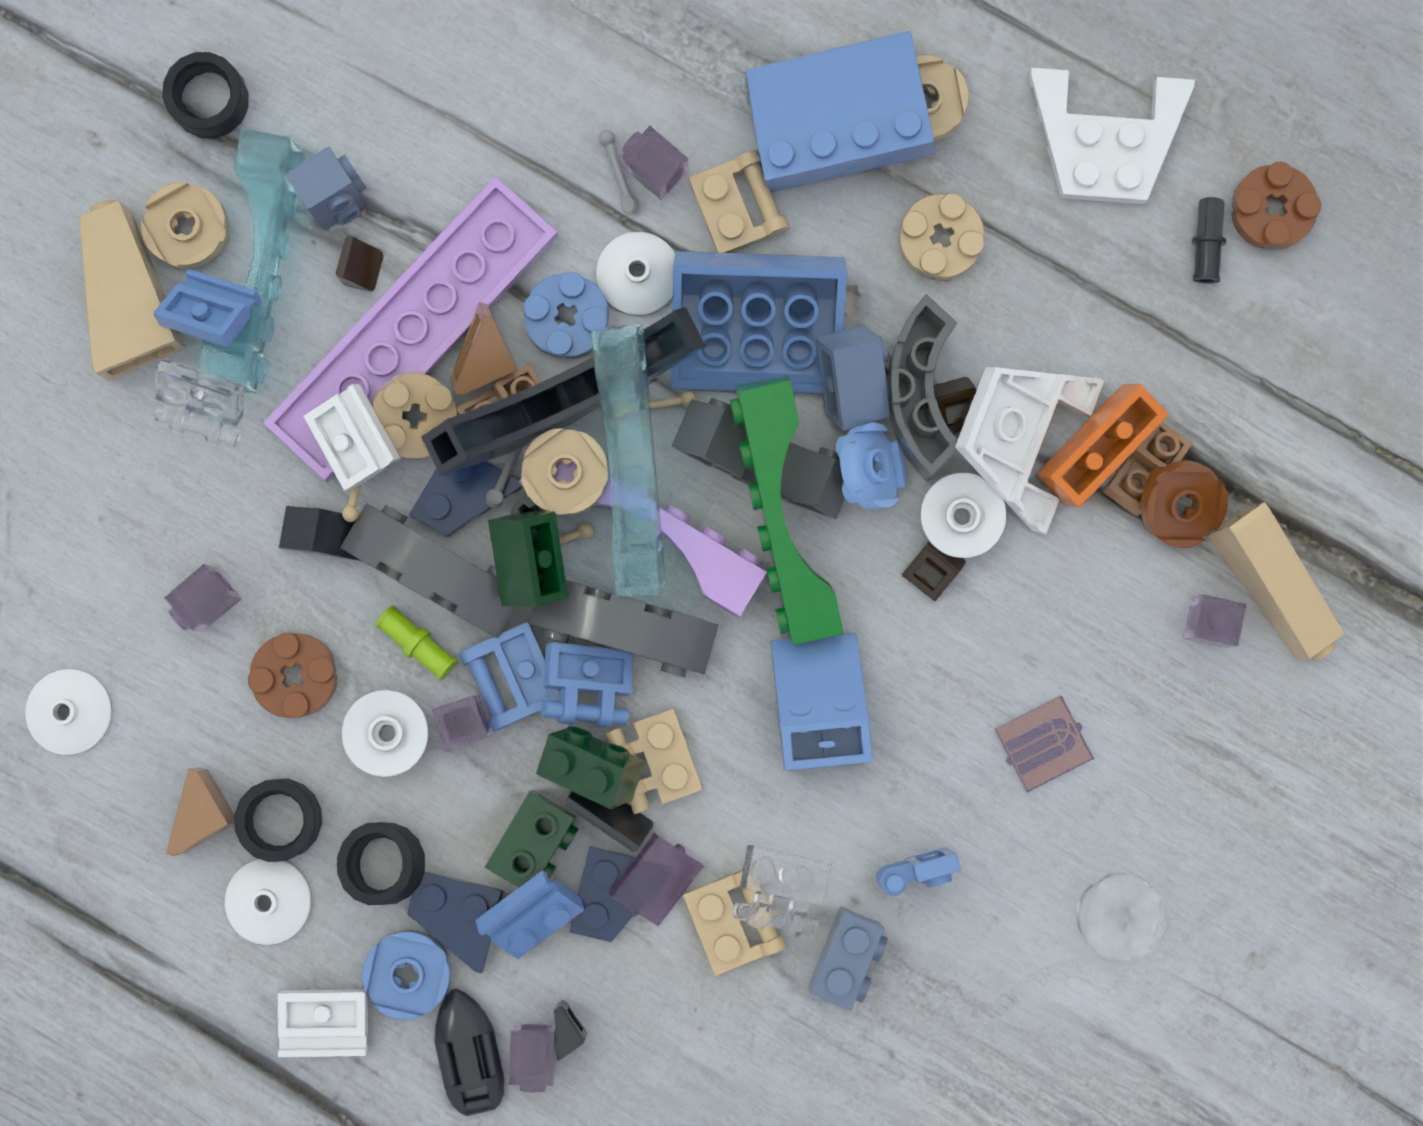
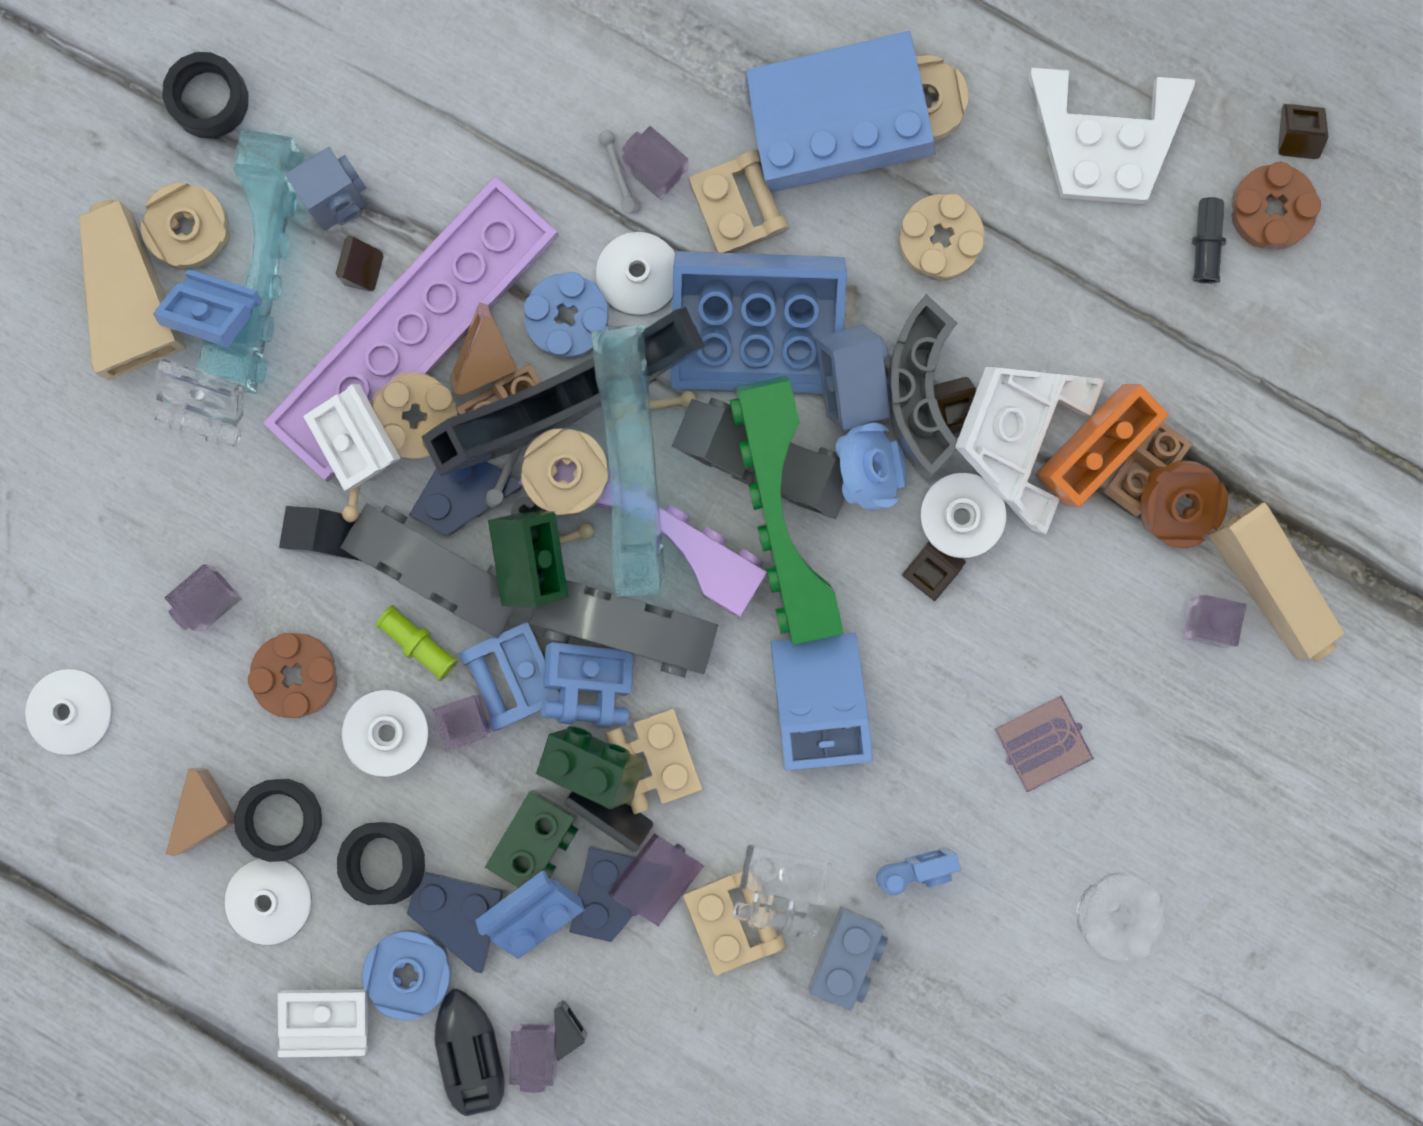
(1302, 131): none -> dark brown slope

